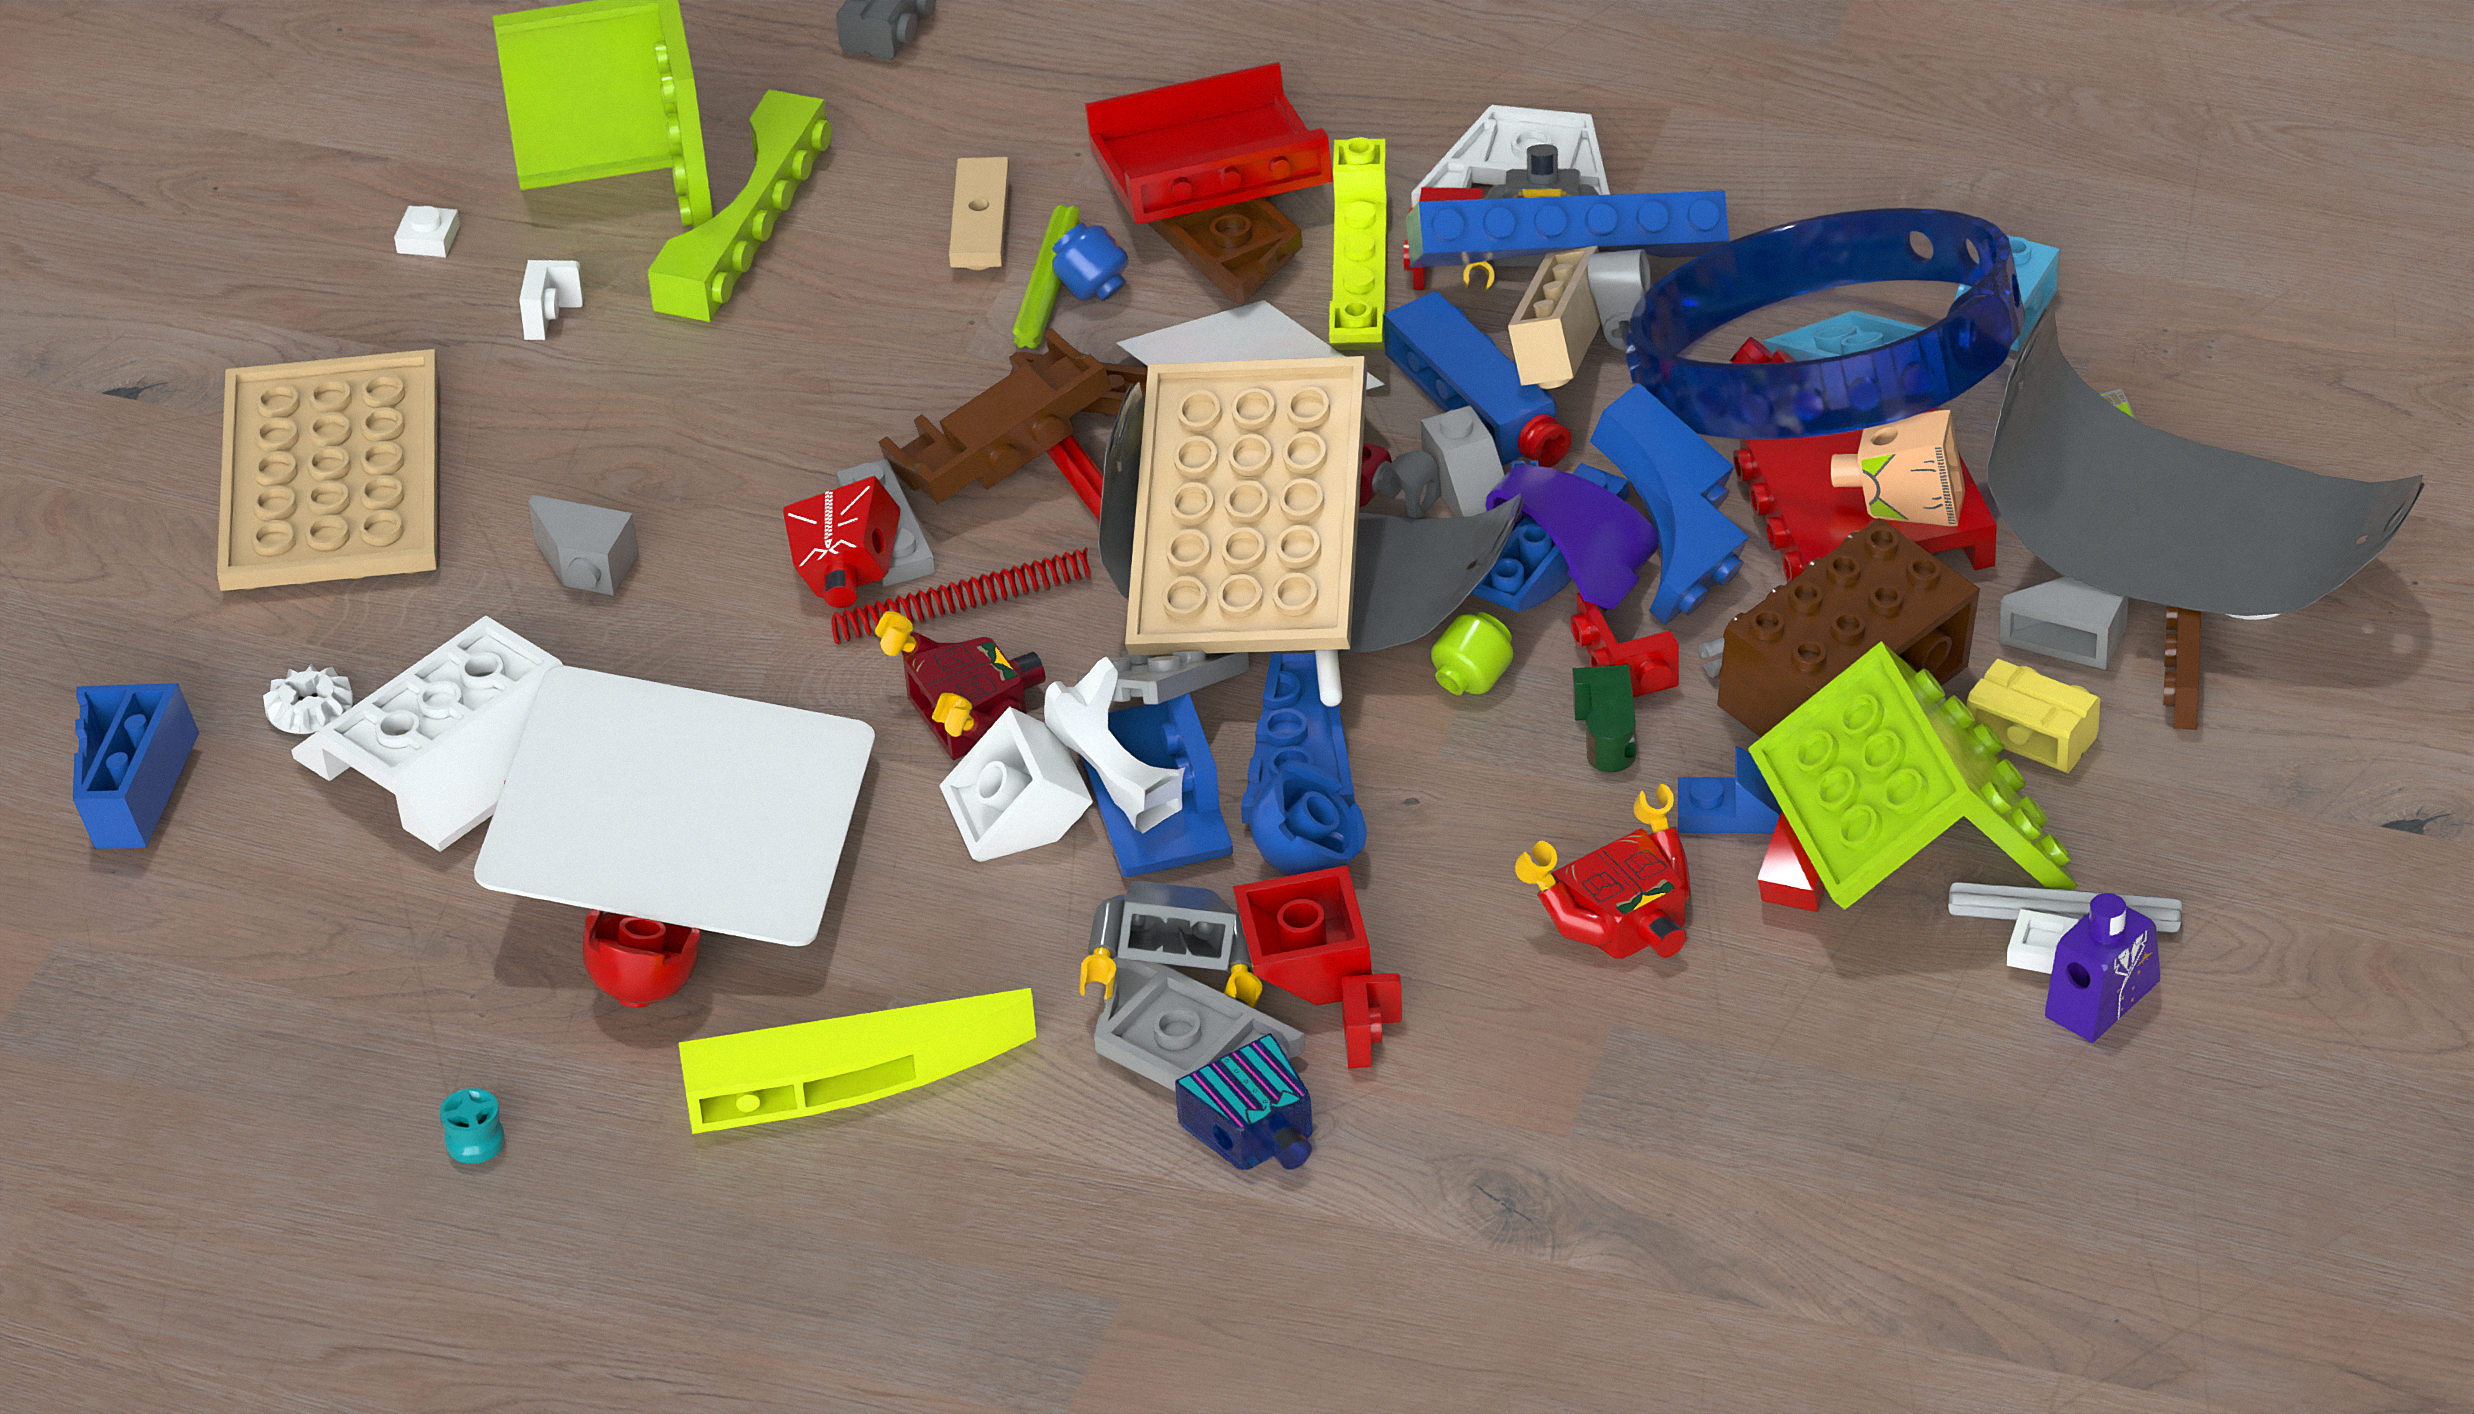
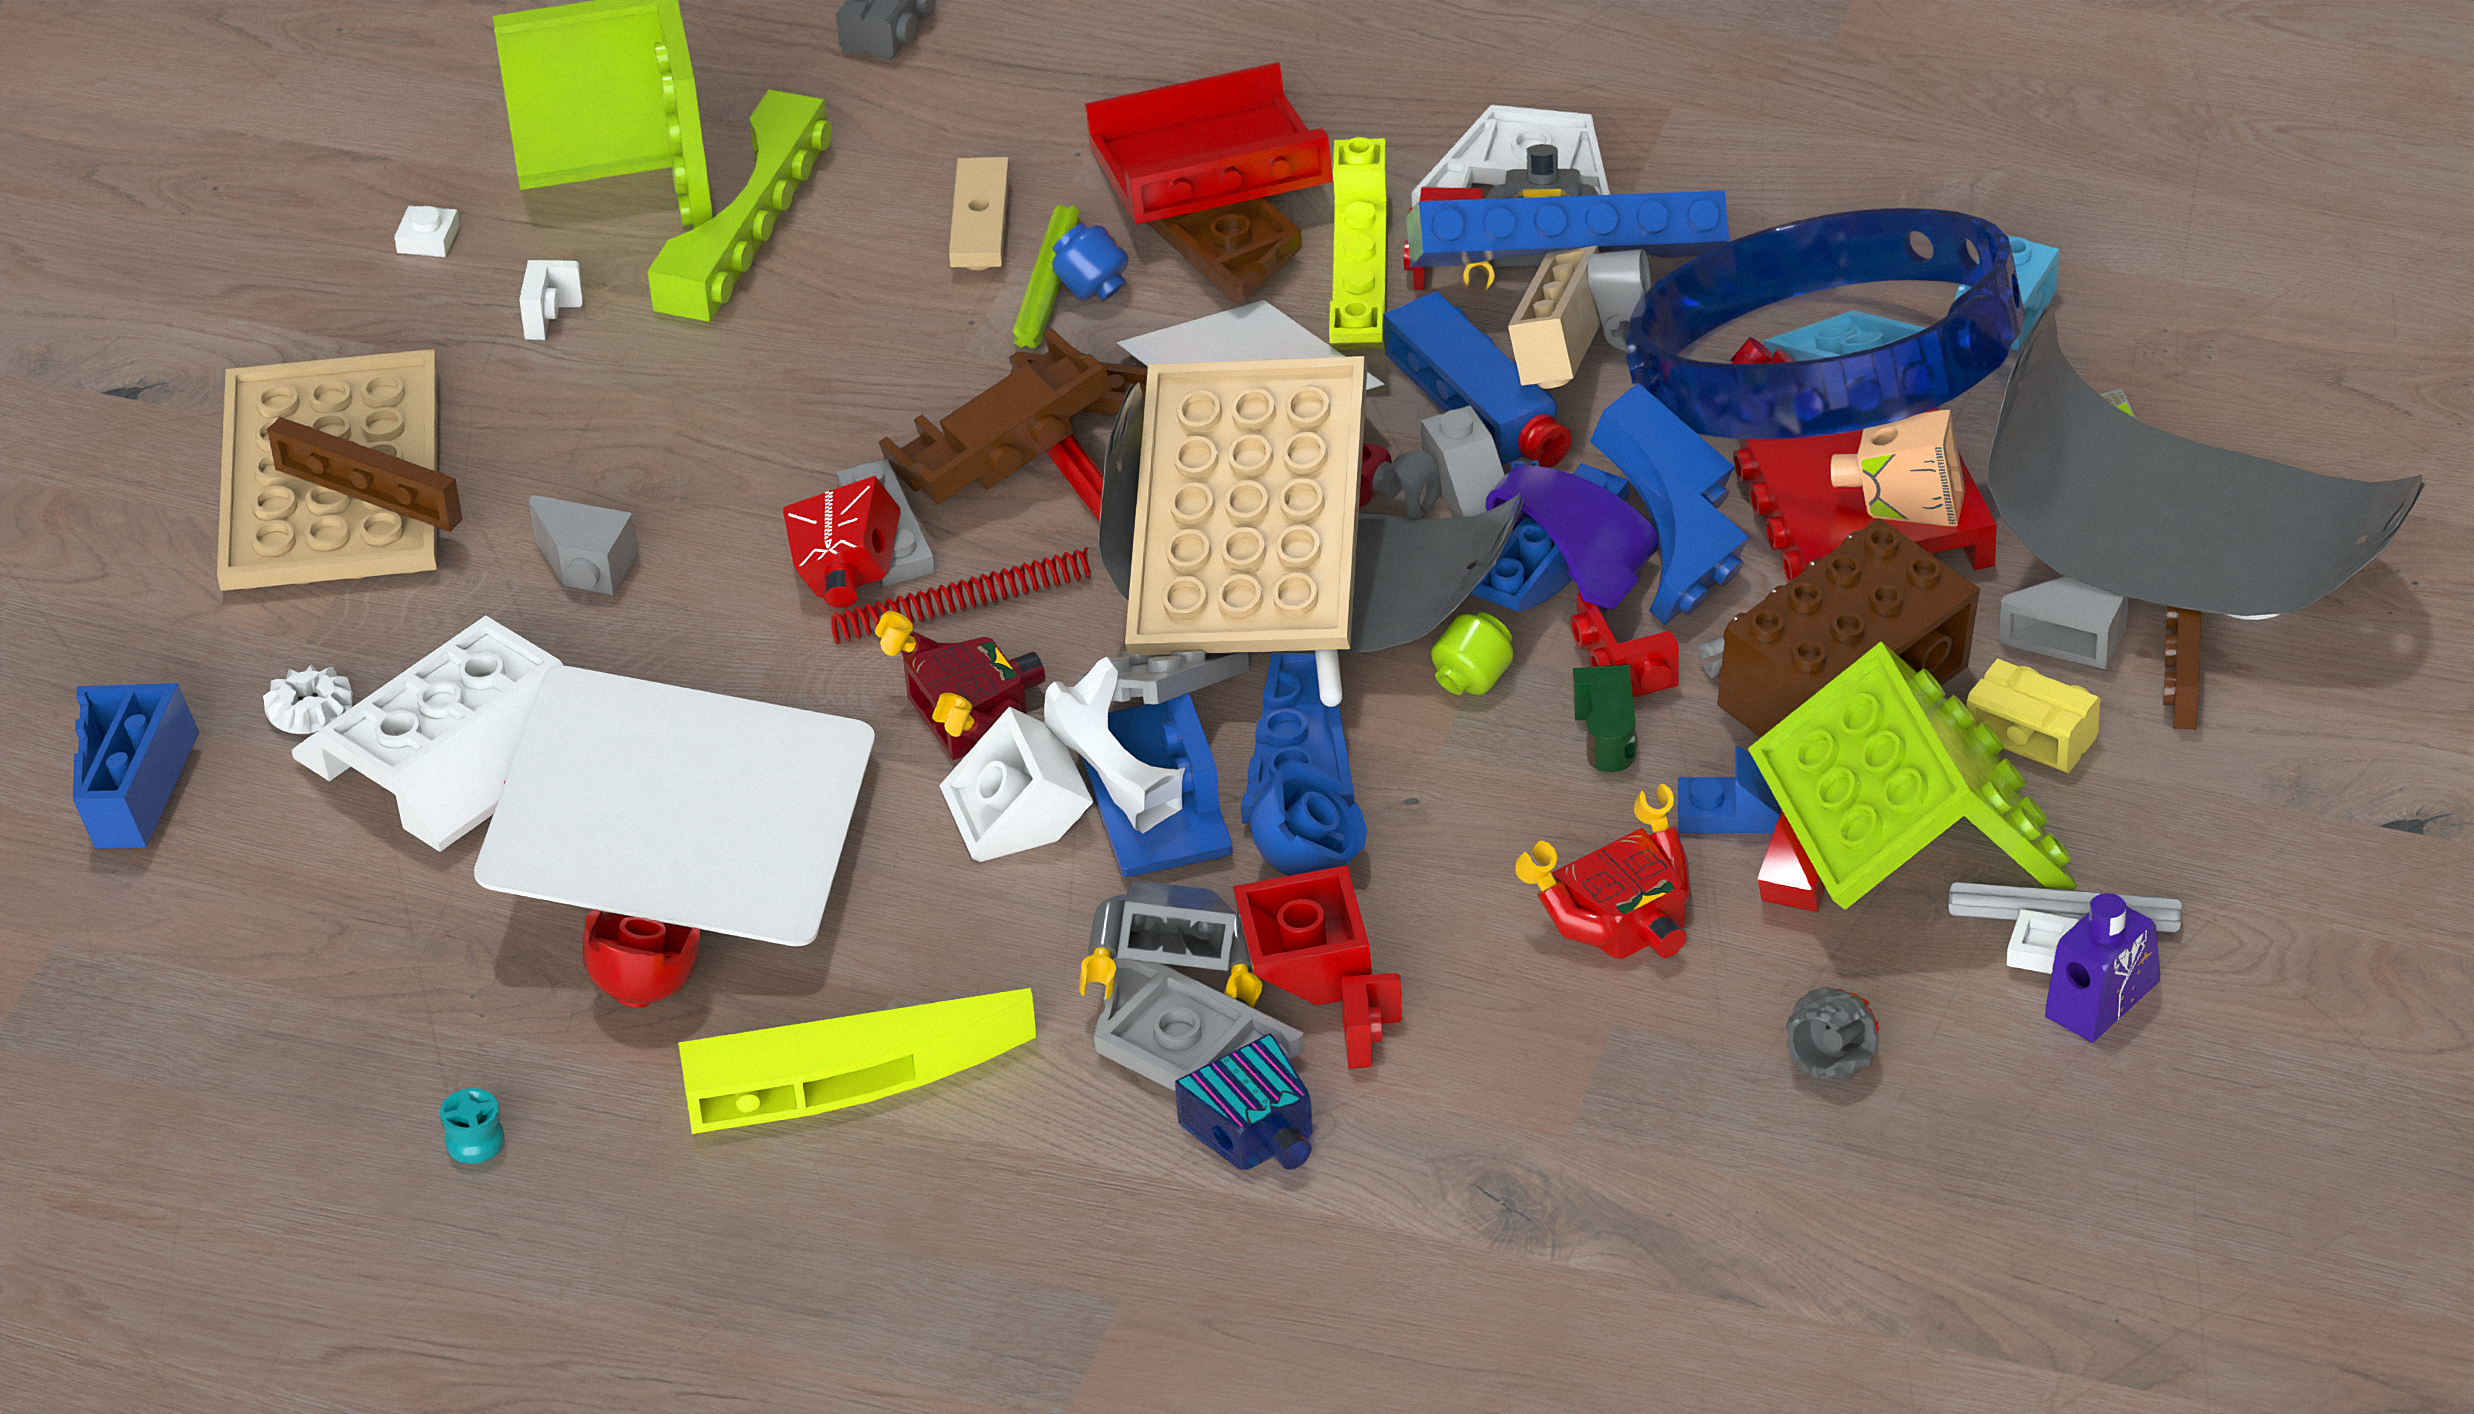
(365, 474): none -> reddish brown plate
(1832, 1034): none -> dark grey piece

